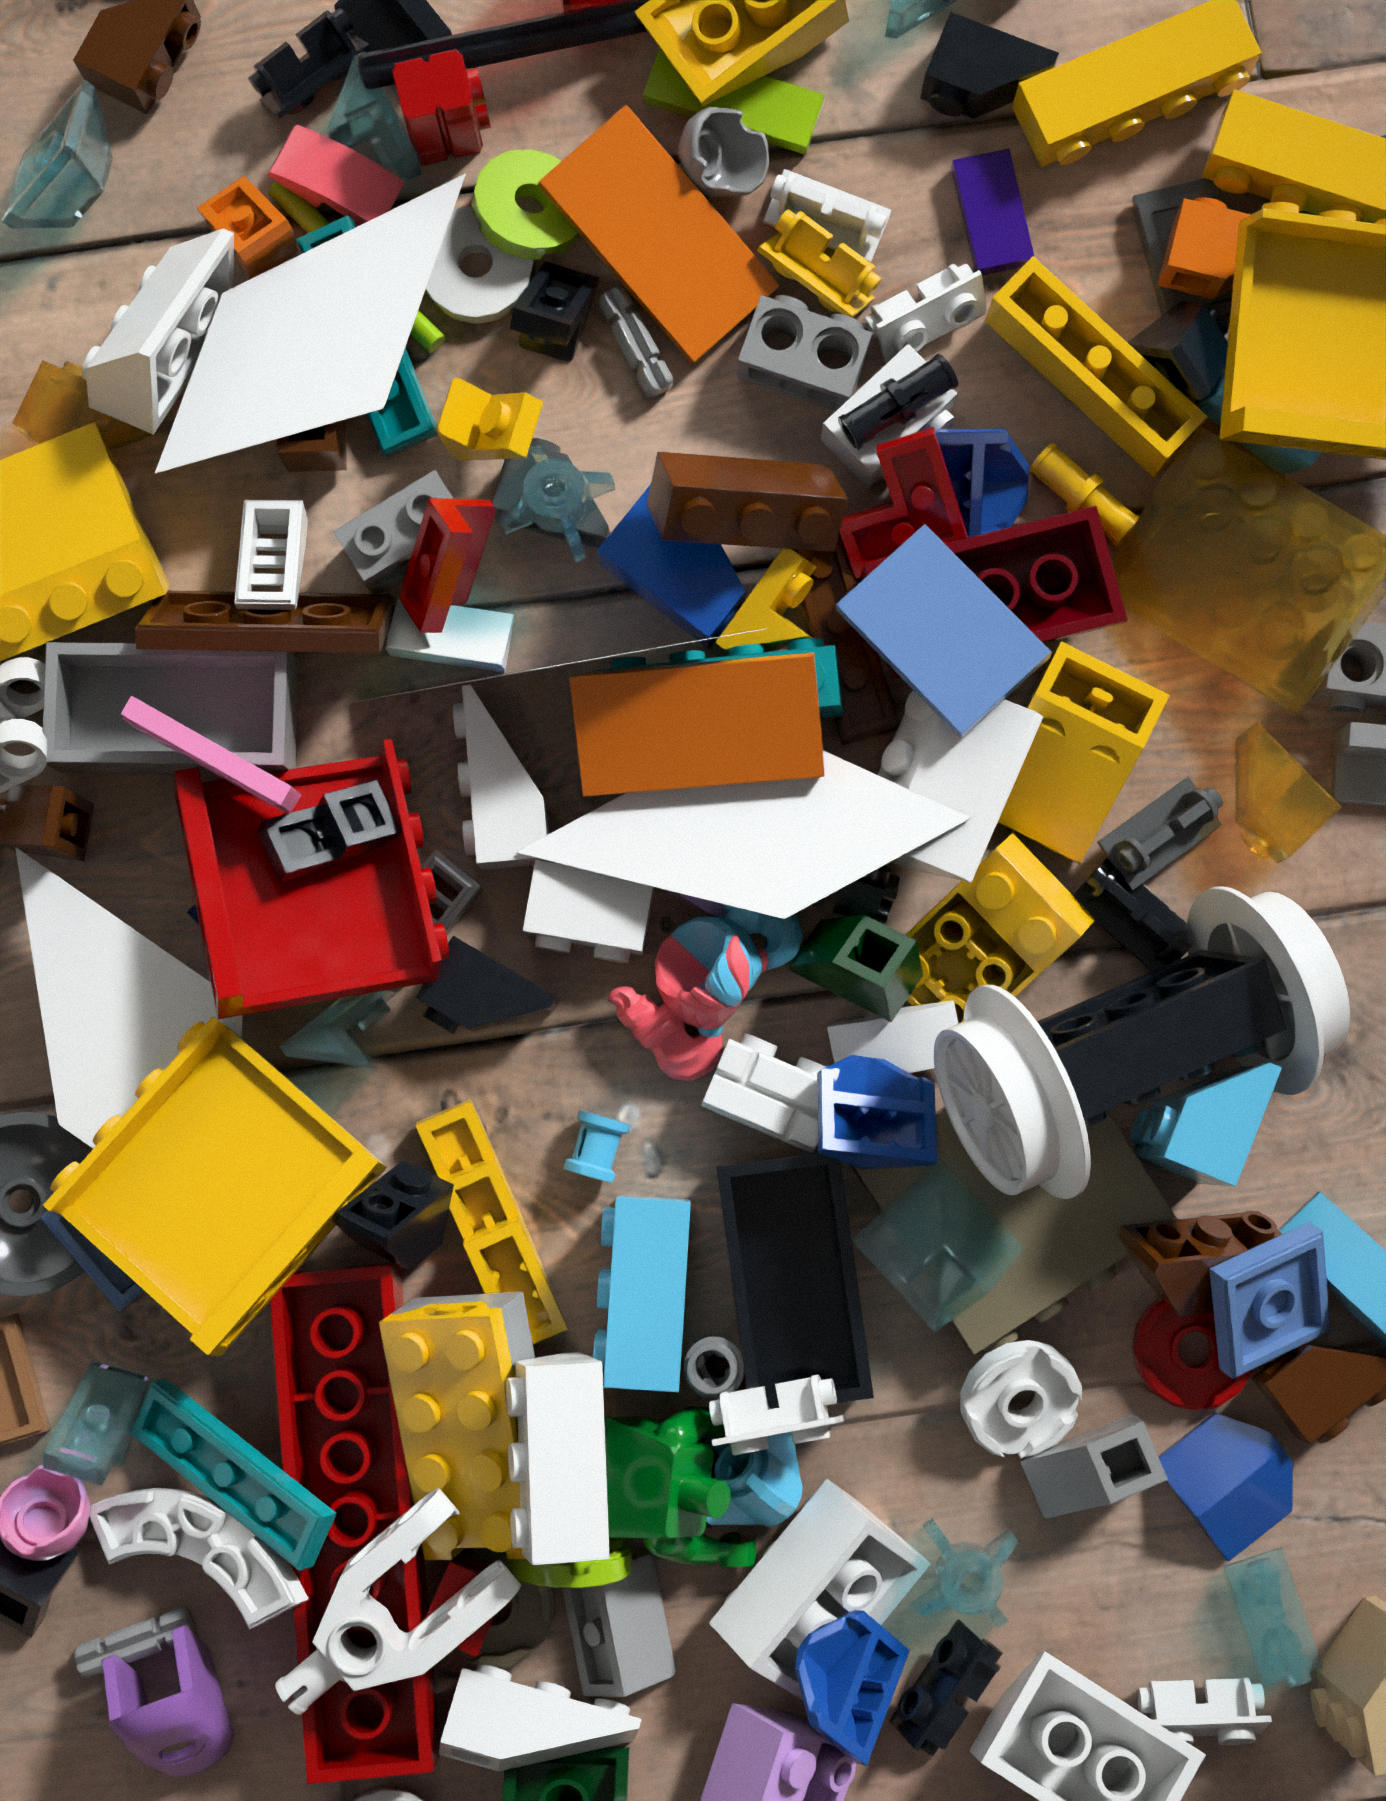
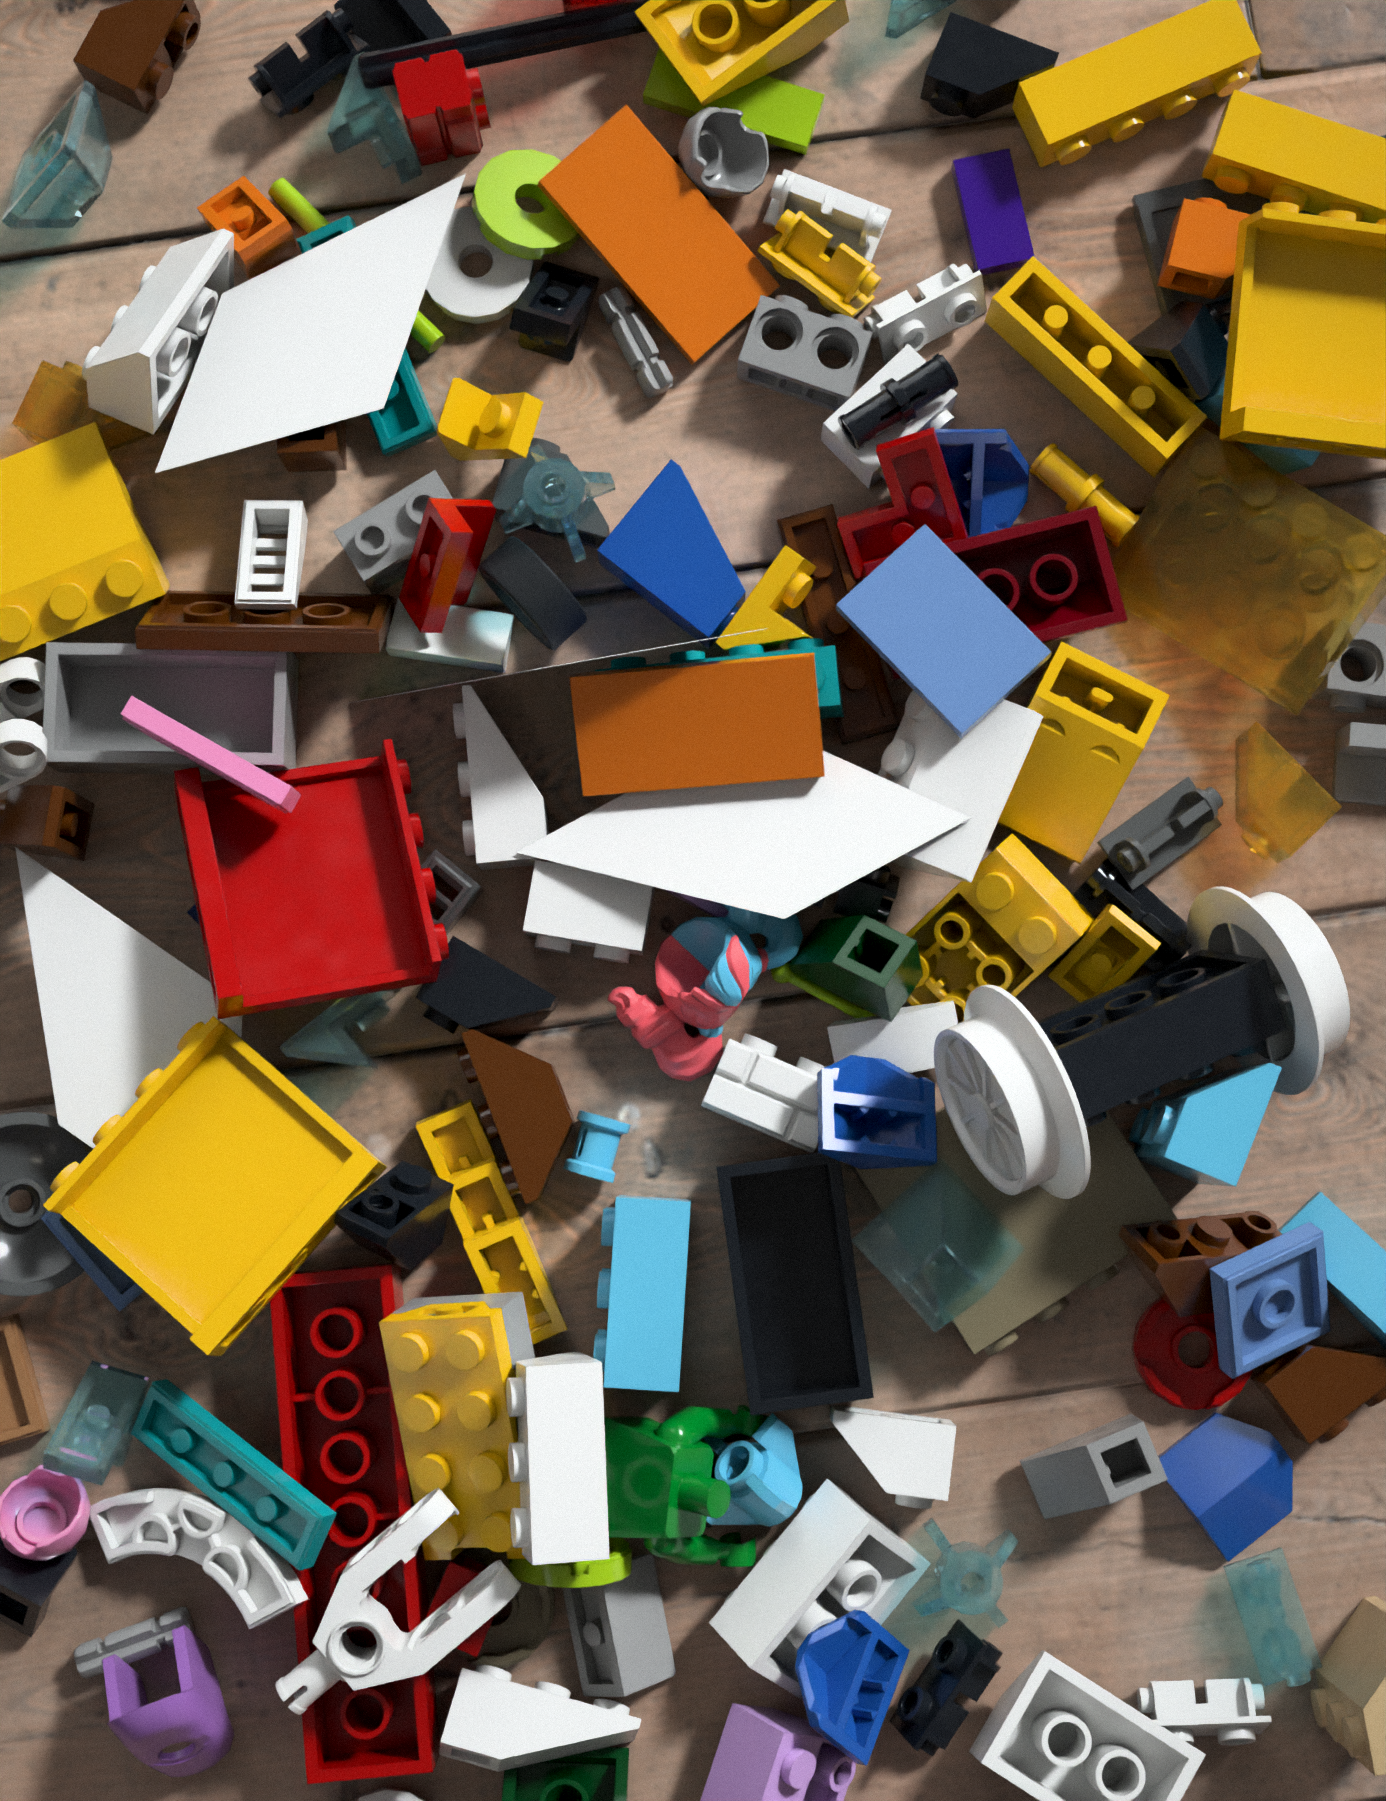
(328, 834): black slope -> none
(334, 174): coral slope -> none
(521, 1108): none -> reddish brown slope
(532, 592): none -> black tyre
(703, 1375): light grey cone -> none
(746, 502): reddish brown brick -> none
(750, 1420): white hinge -> none
(783, 975): none -> lime hinge
(901, 1451): none -> white slope
(1003, 1375): white tile -> none
(1104, 955): none -> yellow slope

